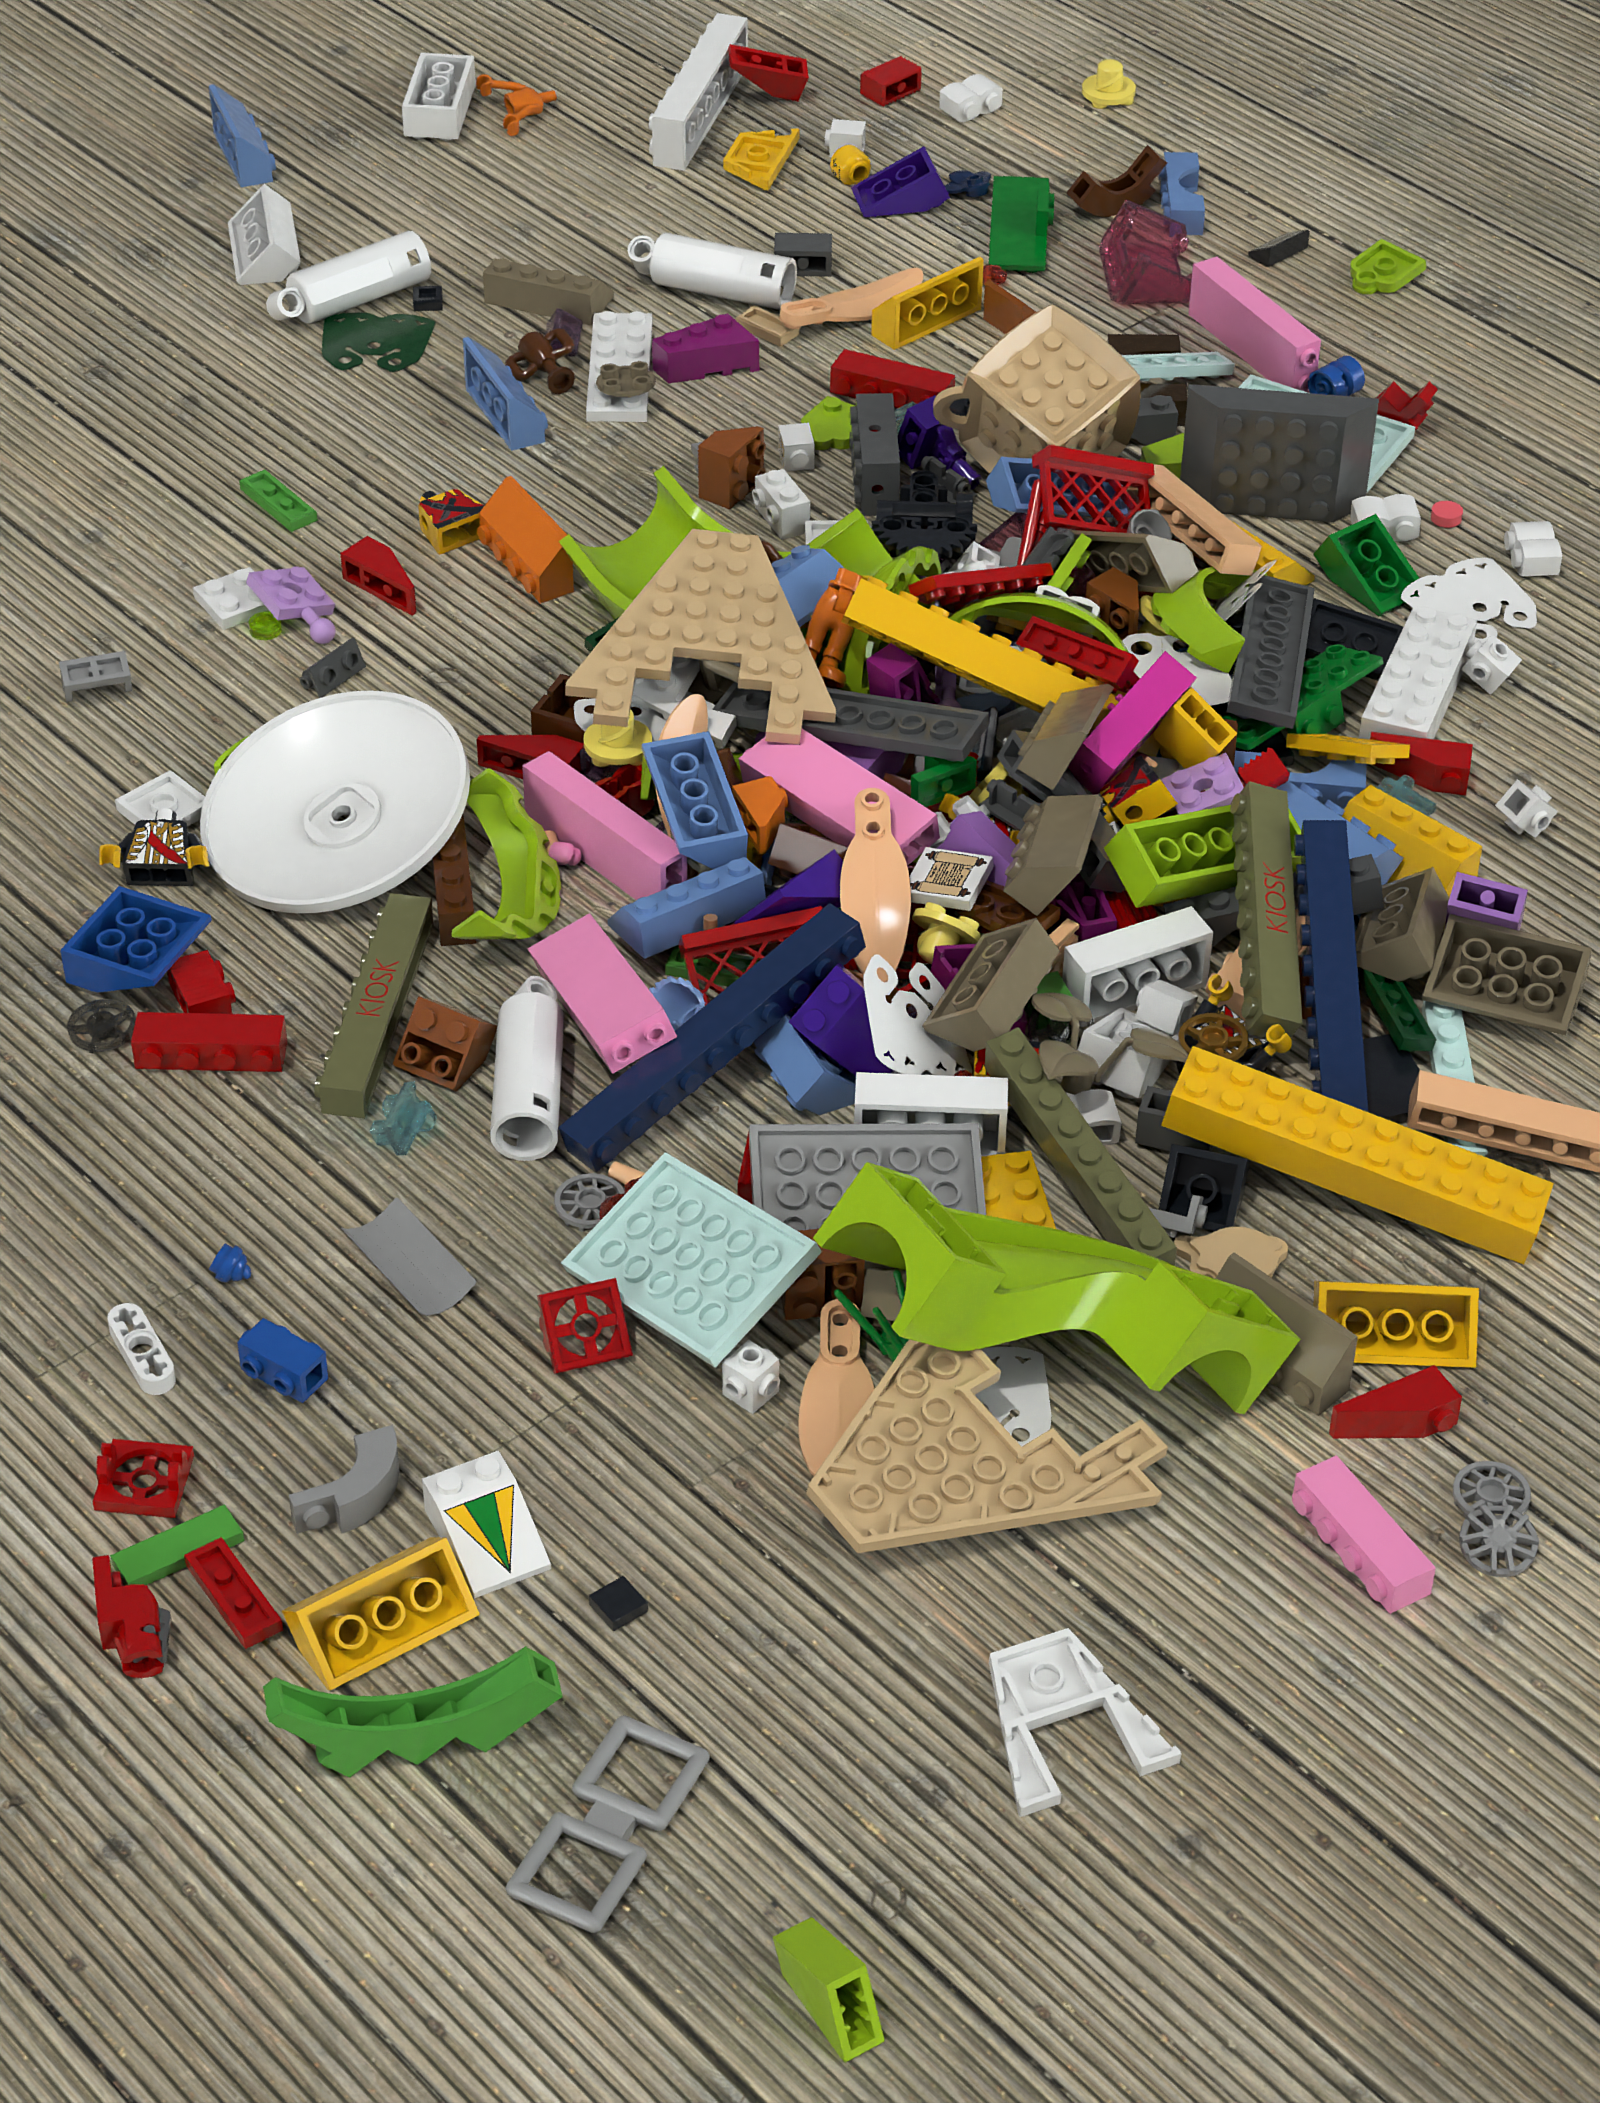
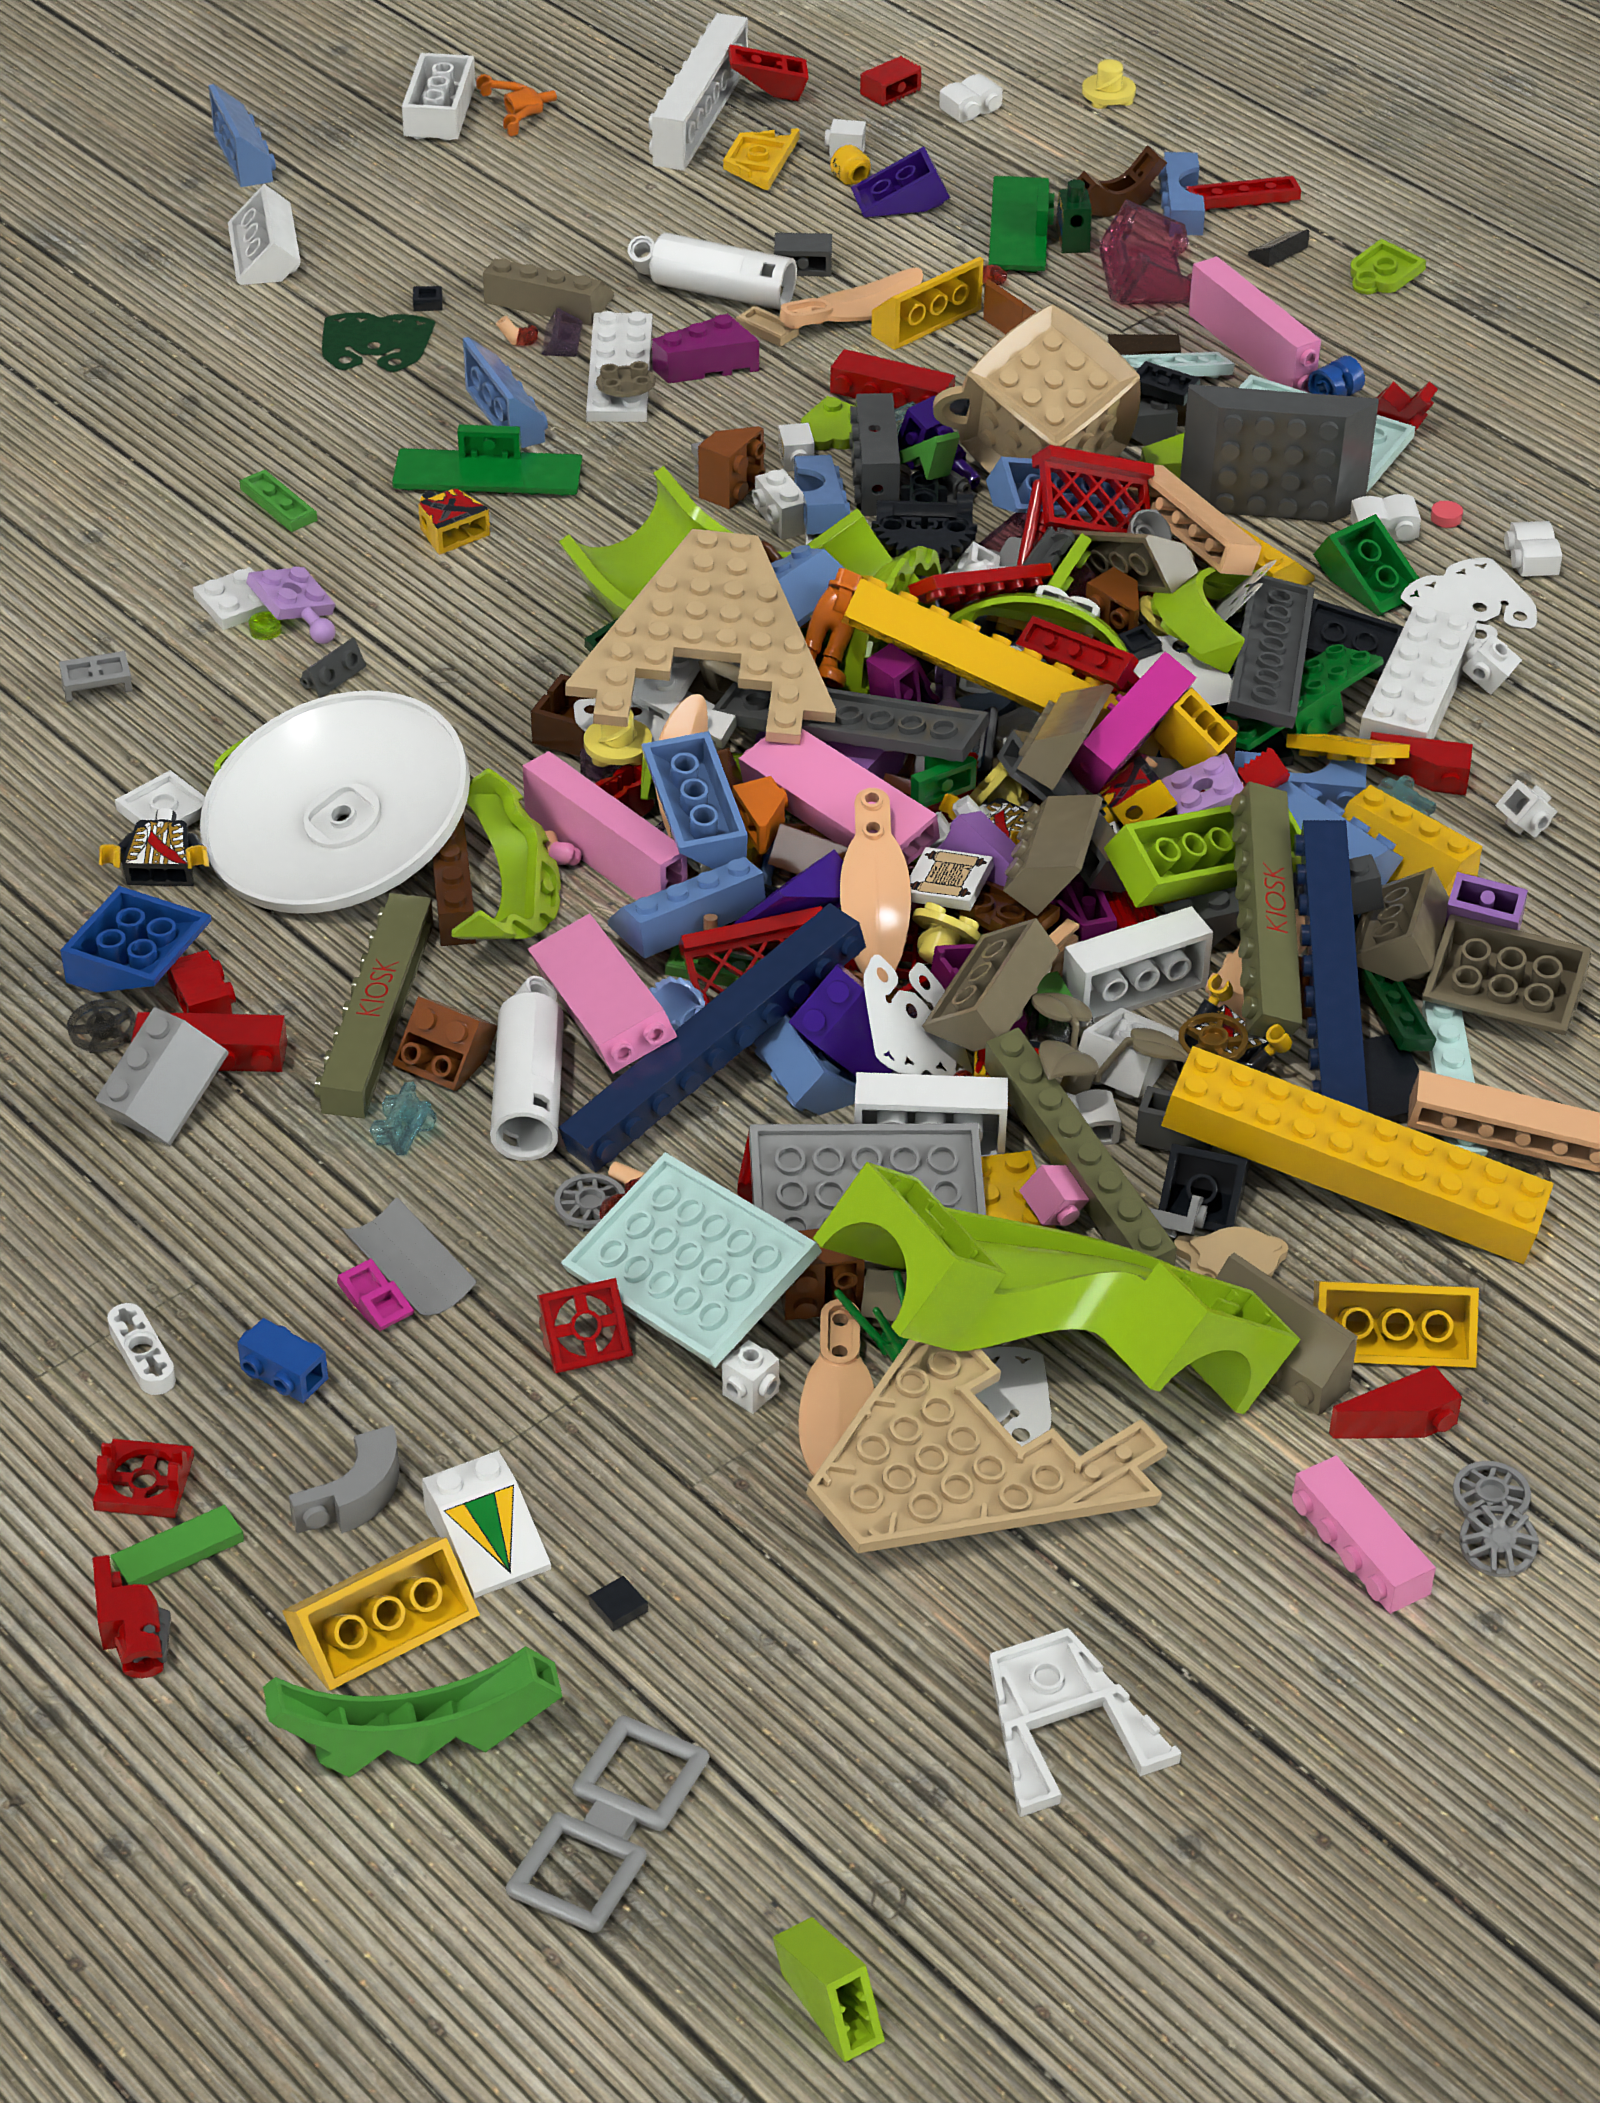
(161, 1076): none -> light grey slope
(230, 1264): blue plate -> none
(233, 1593): red plate -> none
(351, 279): white piece -> none
(373, 1296): none -> dark pink slope
(378, 572): red slope -> none
(488, 462): none -> green bracket
(510, 752): red slope -> none
(517, 336): none -> arm
(526, 541): orange slope -> none
(542, 357): reddish brown piece -> none
(823, 492): none -> medium blue arch
(934, 455): none -> bright green slope
(973, 184): dark blue plate -> none
(1005, 804): dark grey hinge -> none
(1054, 1195): none -> bright pink brick
(1074, 218): none -> dark green torso
(1141, 641): none -> black tile
(1165, 383): none -> black bracket
(1165, 1006): white brick -> none
(1248, 192): none -> red plate

